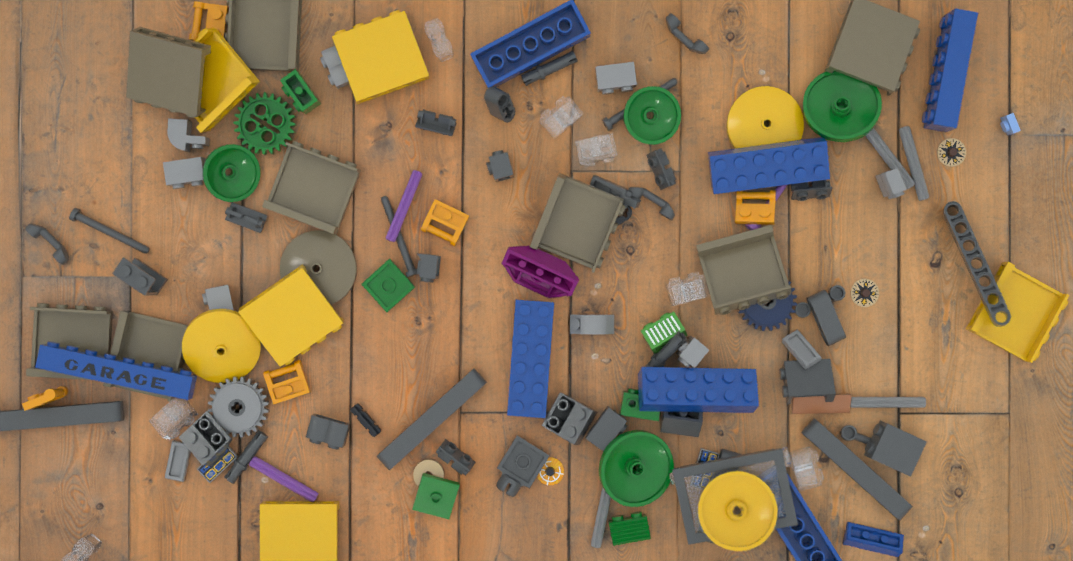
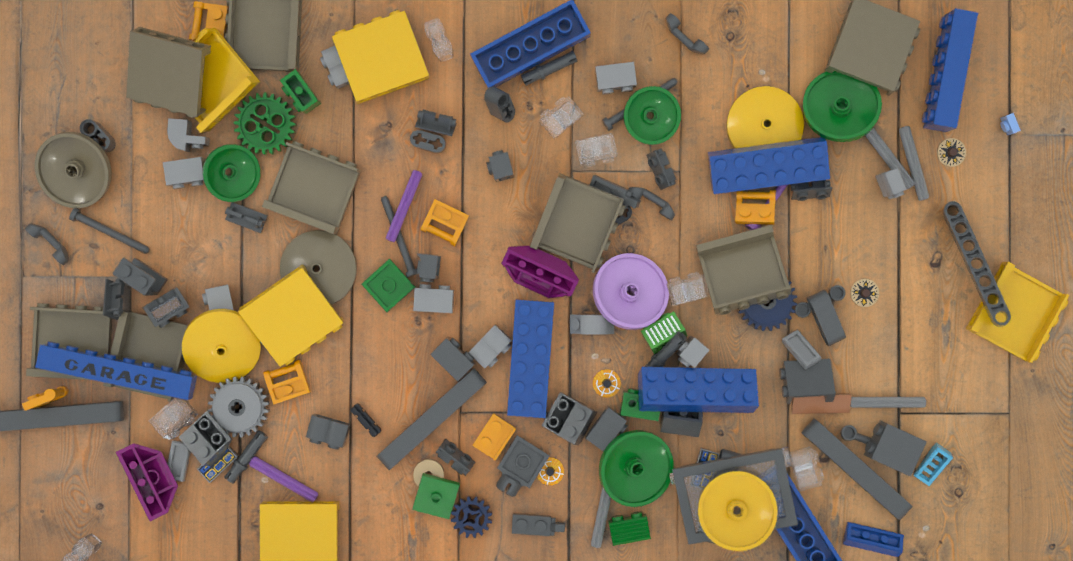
(73, 169): none -> dark tan dish
(99, 131): none -> dark grey beam
(112, 298): none -> dark grey hinge
(149, 478): none -> magenta wedge
(166, 307): none -> dark grey window
(429, 137): none -> dark grey beam
(433, 300): none -> light grey brick
(453, 358): none -> dark grey brick
(476, 524): none -> dark blue gear
(490, 346): none -> light grey brick
(494, 436): none -> light orange plate
(536, 525): none -> dark grey hinge
(606, 383): none -> light orange piece
(644, 283): none -> lavender dish
(943, 462): none -> medium azure slope

